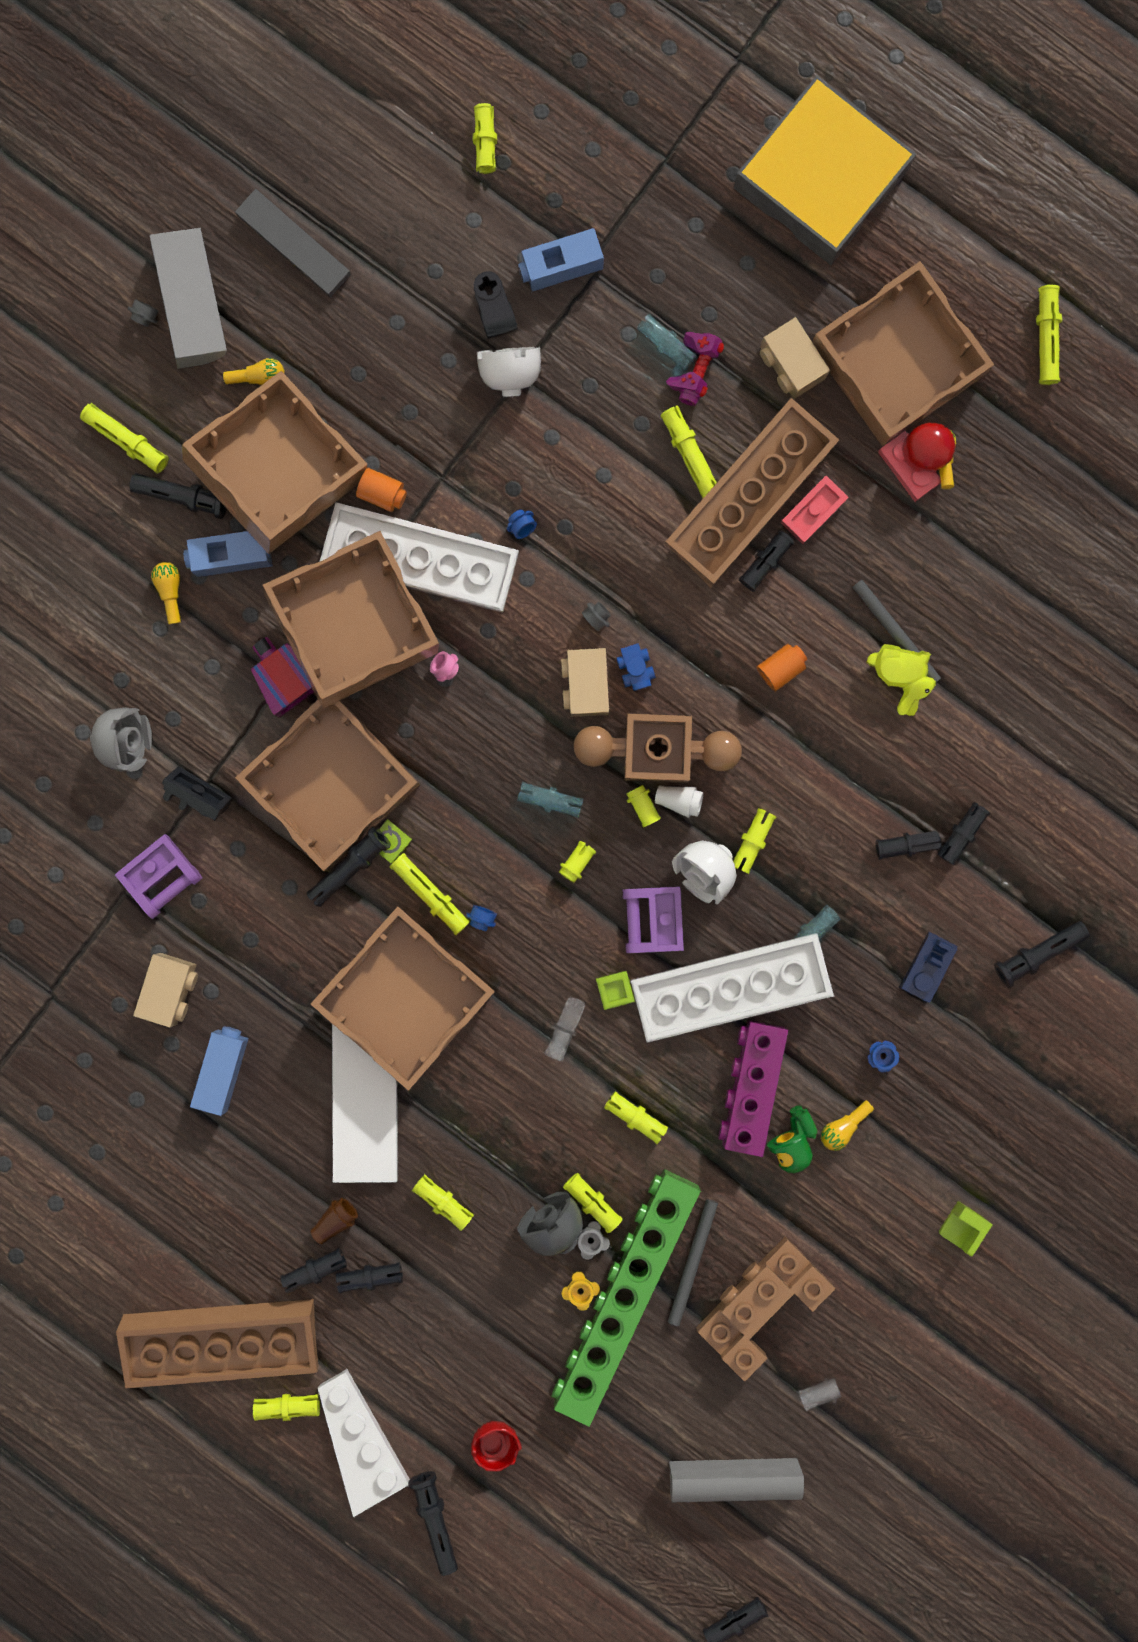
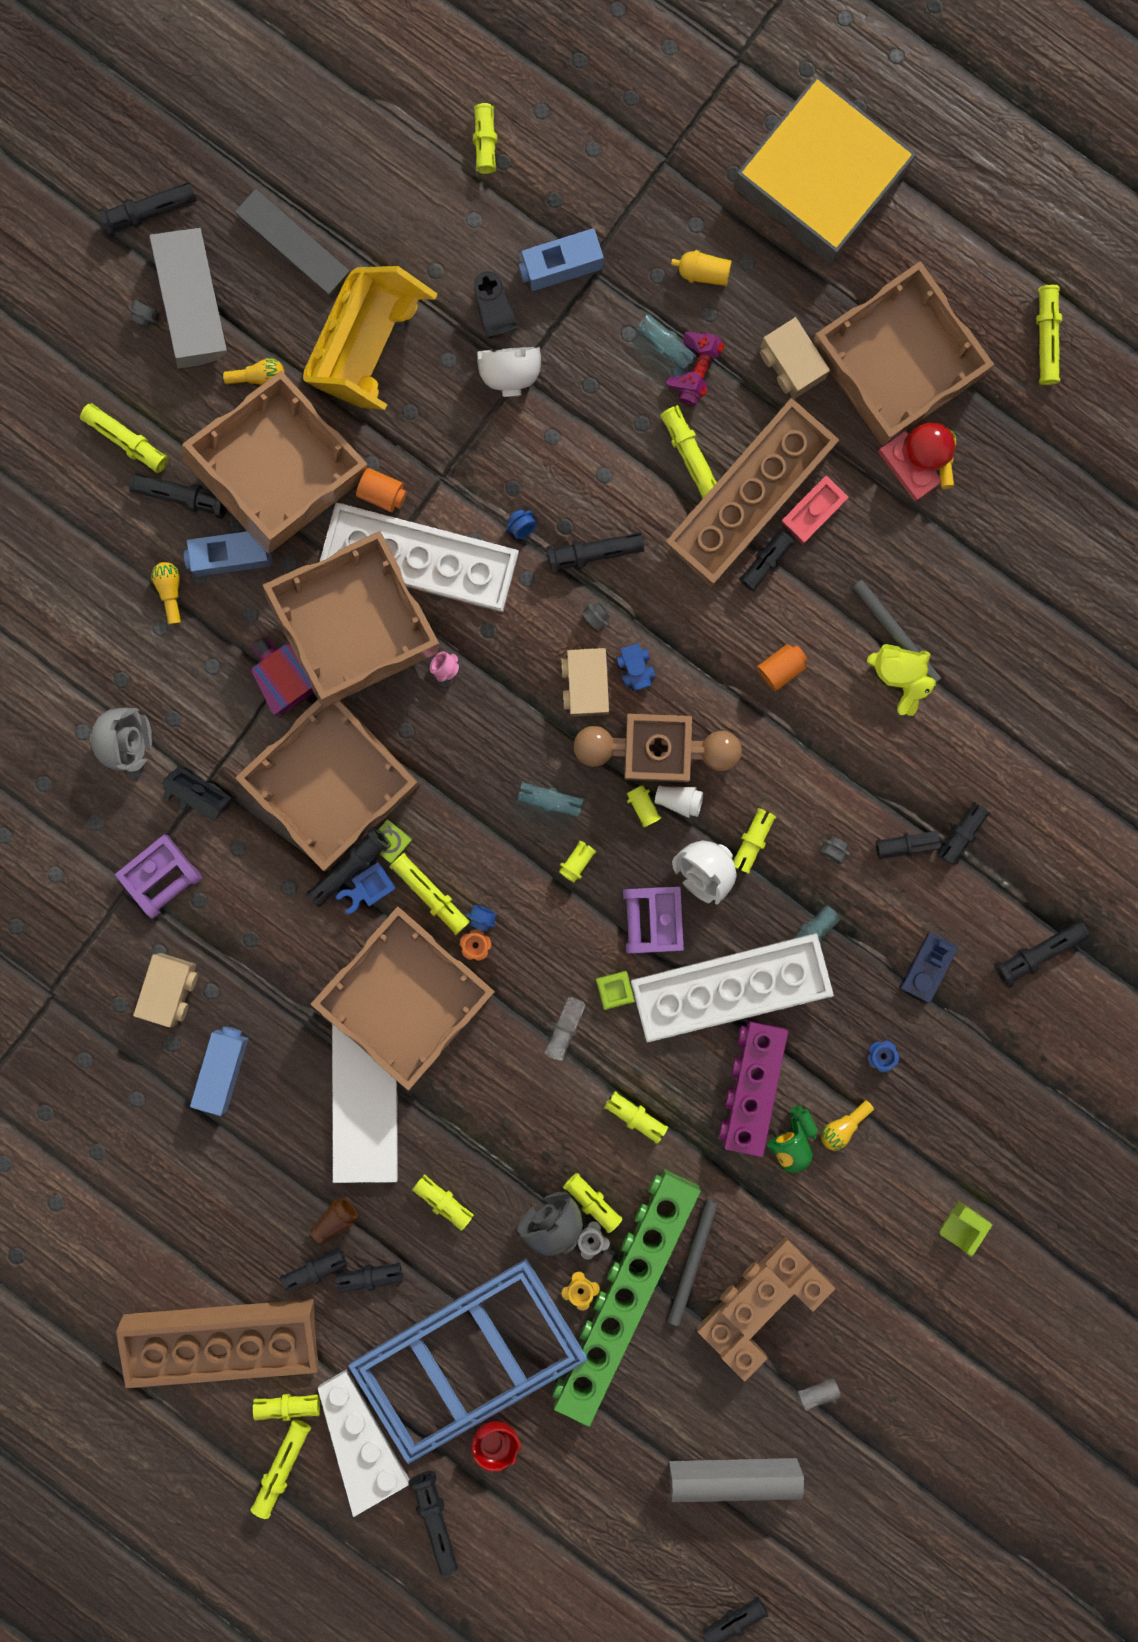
(133, 213): none -> black pin
(265, 1502): none -> neon yellow pin
(359, 330): none -> yellow windscreen
(370, 886): none -> blue plate
(464, 1420): none -> medium blue door
(475, 953): none -> orange plate
(580, 554): none -> black pin
(703, 268): none -> yellow piece
(835, 850): none -> dark grey plate

